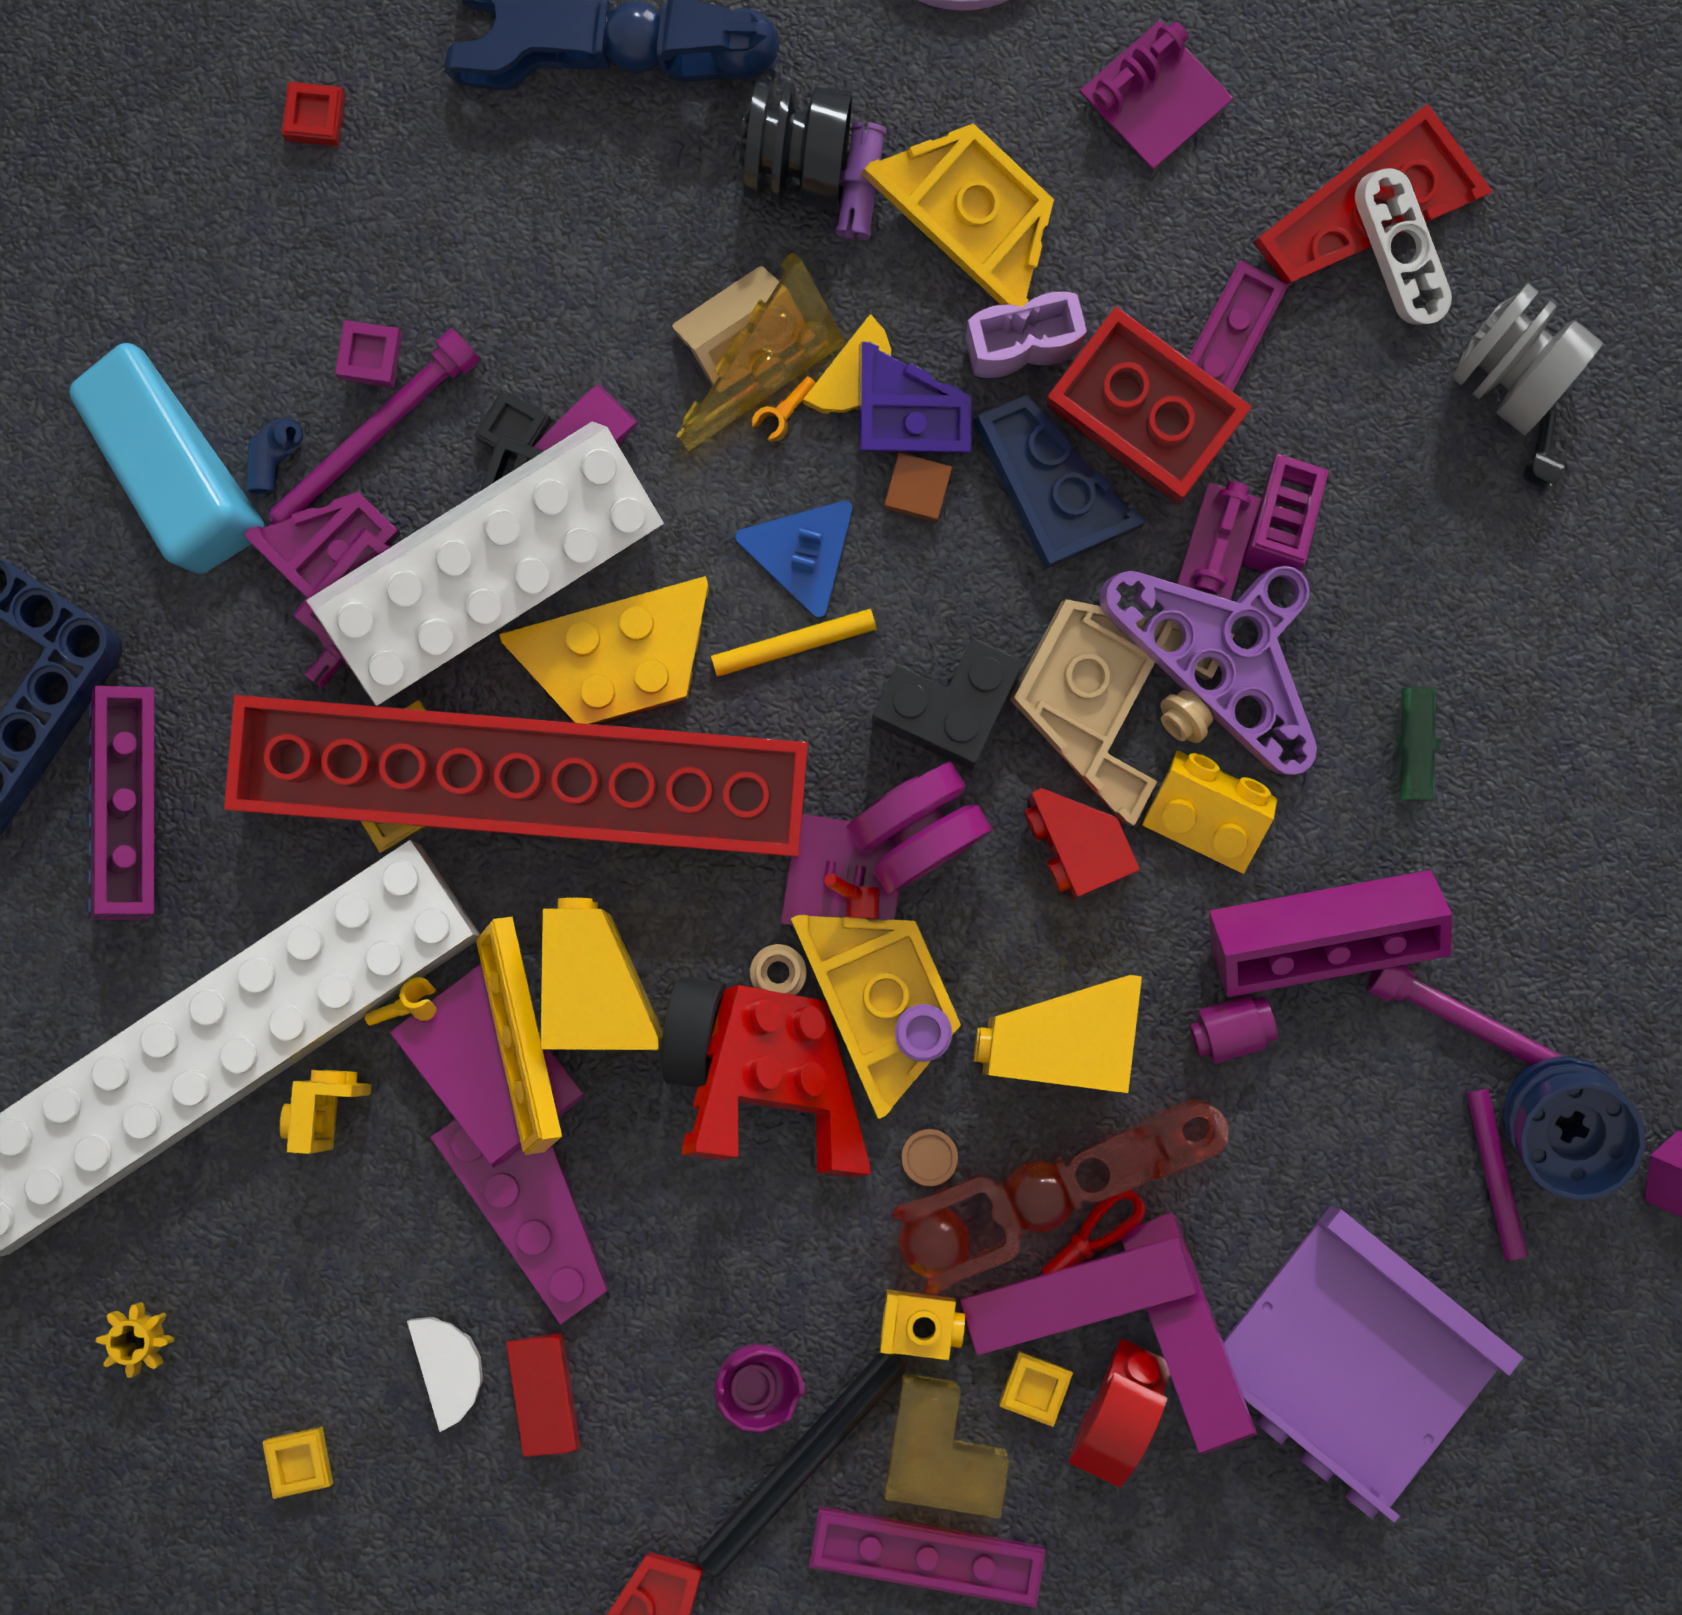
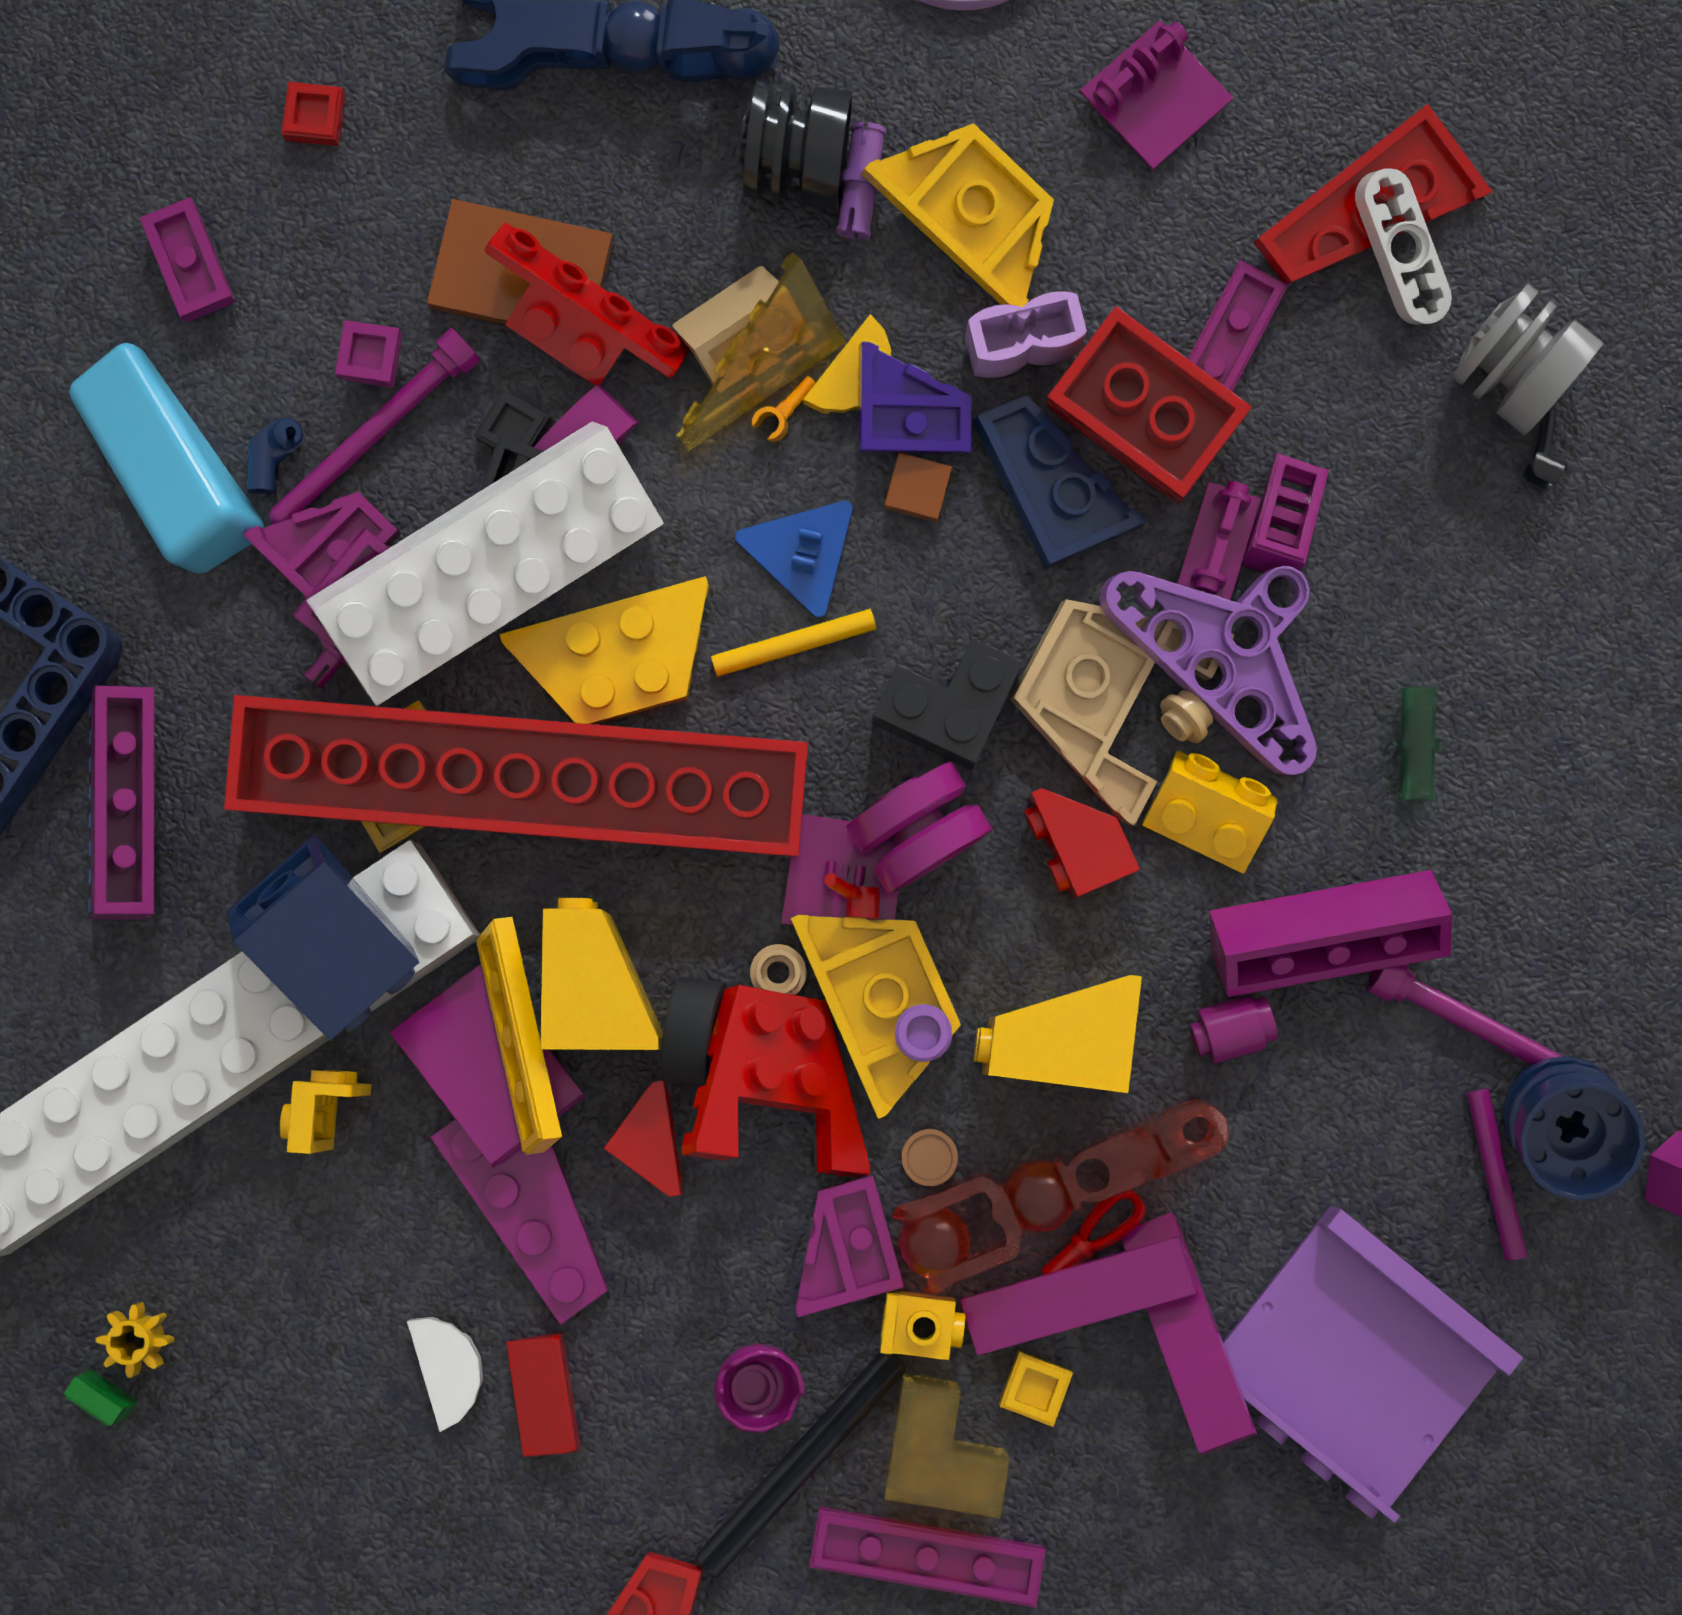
(100, 1398): none -> green tile
(187, 260): none -> magenta plate
(297, 1462): yellow tile -> none
(322, 939): none -> dark blue slope
(408, 1003): yellow hand -> none
(480, 287): none -> dark orange tile
(576, 316): none -> red bracket
(649, 1142): none -> red slope
(847, 1249): none -> magenta wing
(1123, 1414): red brick -> none

